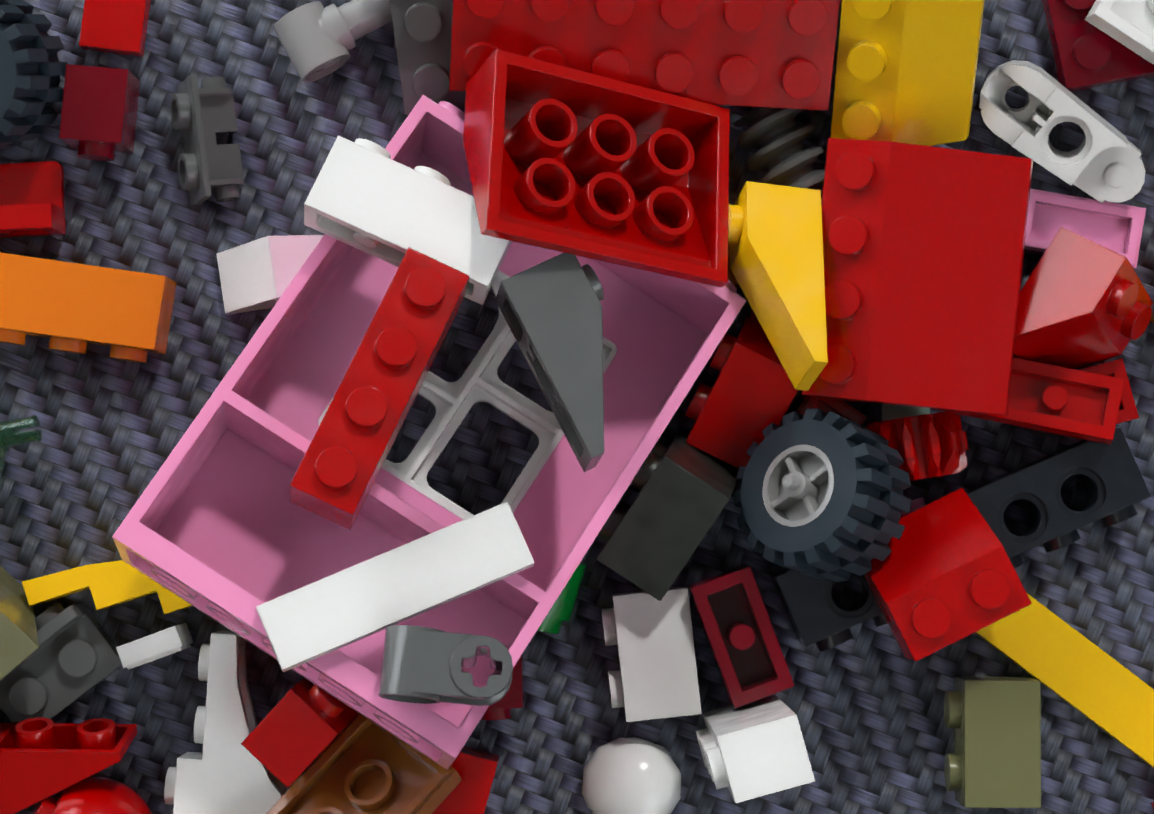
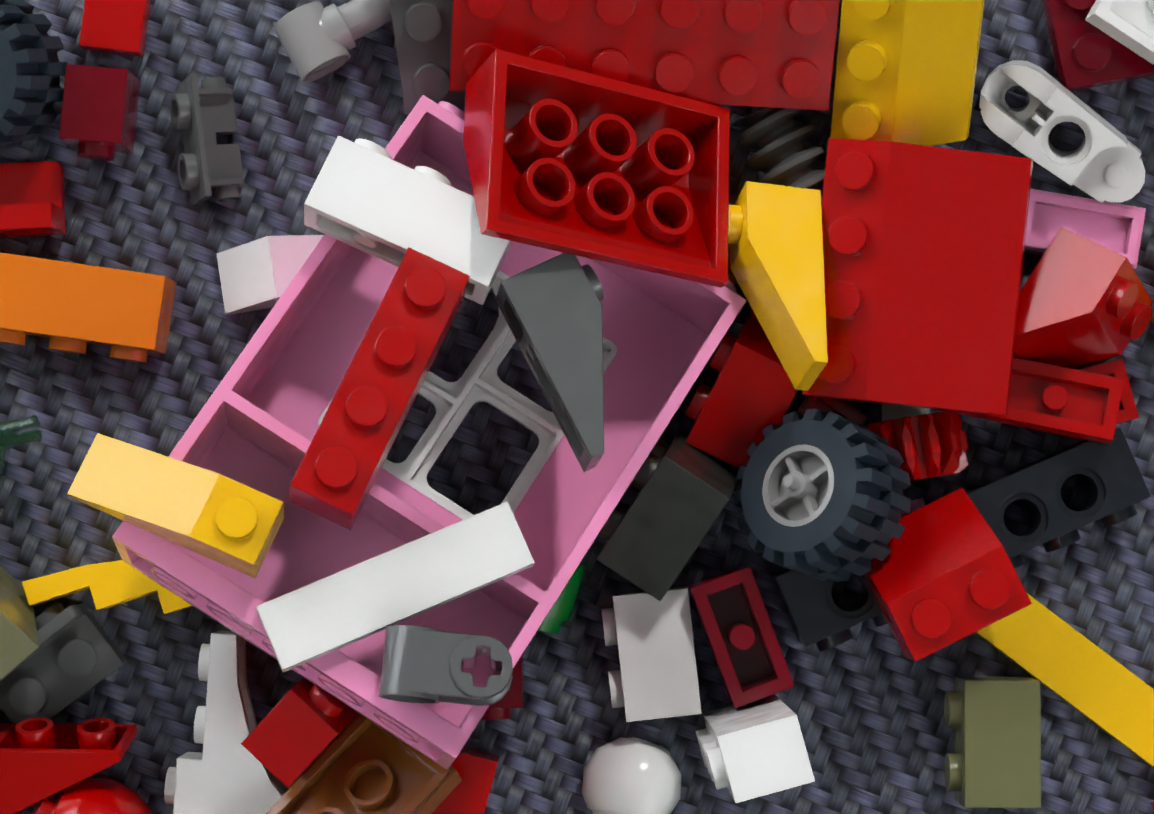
(155, 646): white tile -> none
(180, 503): none -> yellow slope

